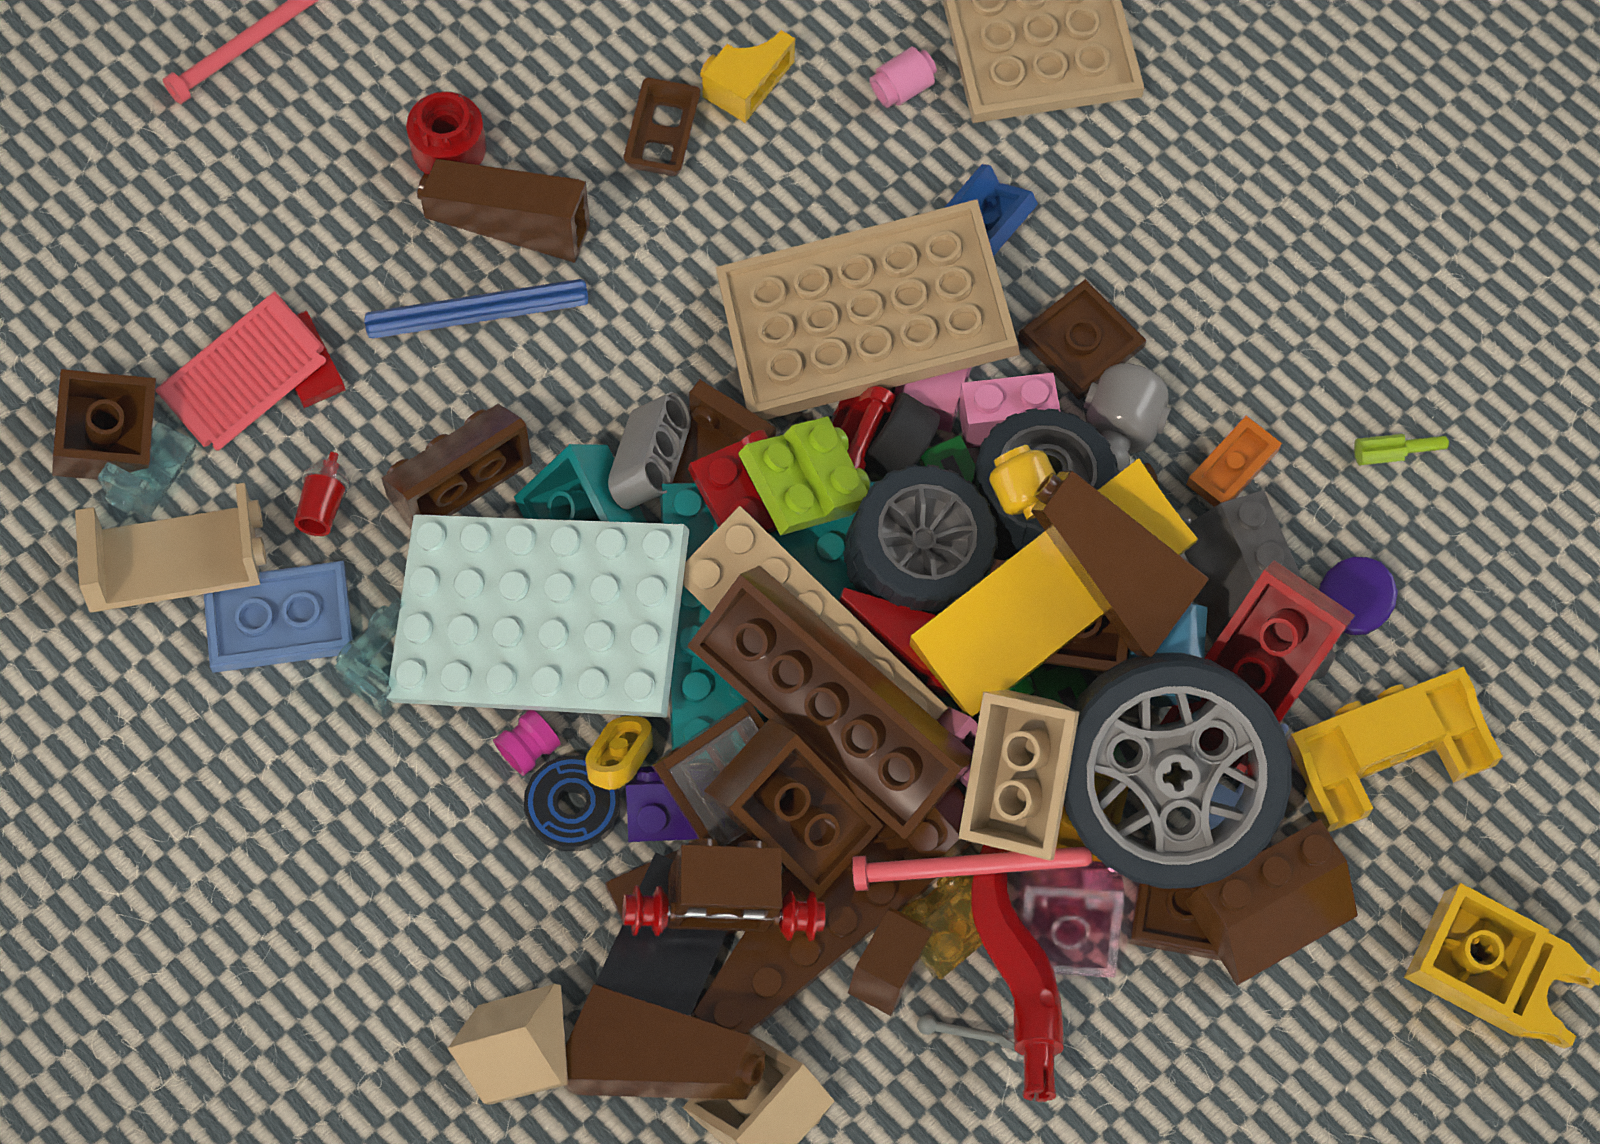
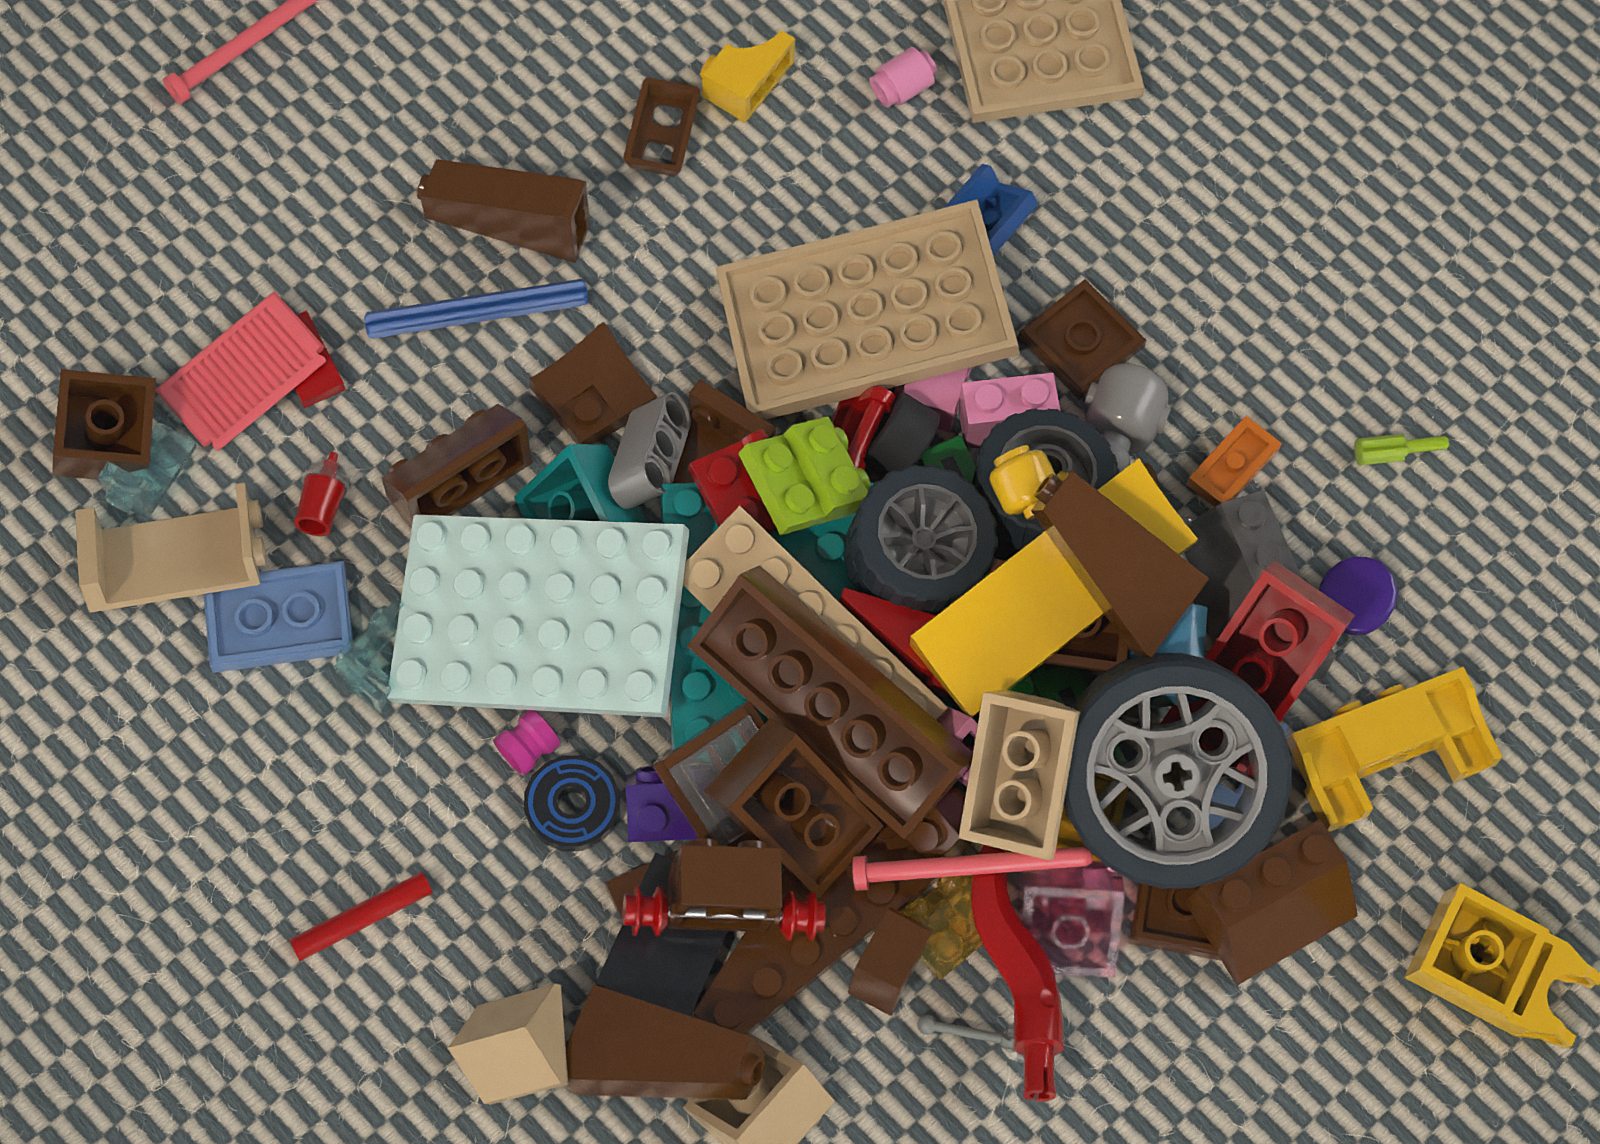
(360, 916): none -> red piece
(445, 129): red piece -> none
(592, 388): none -> reddish brown plate
(619, 752): yellow plate -> none

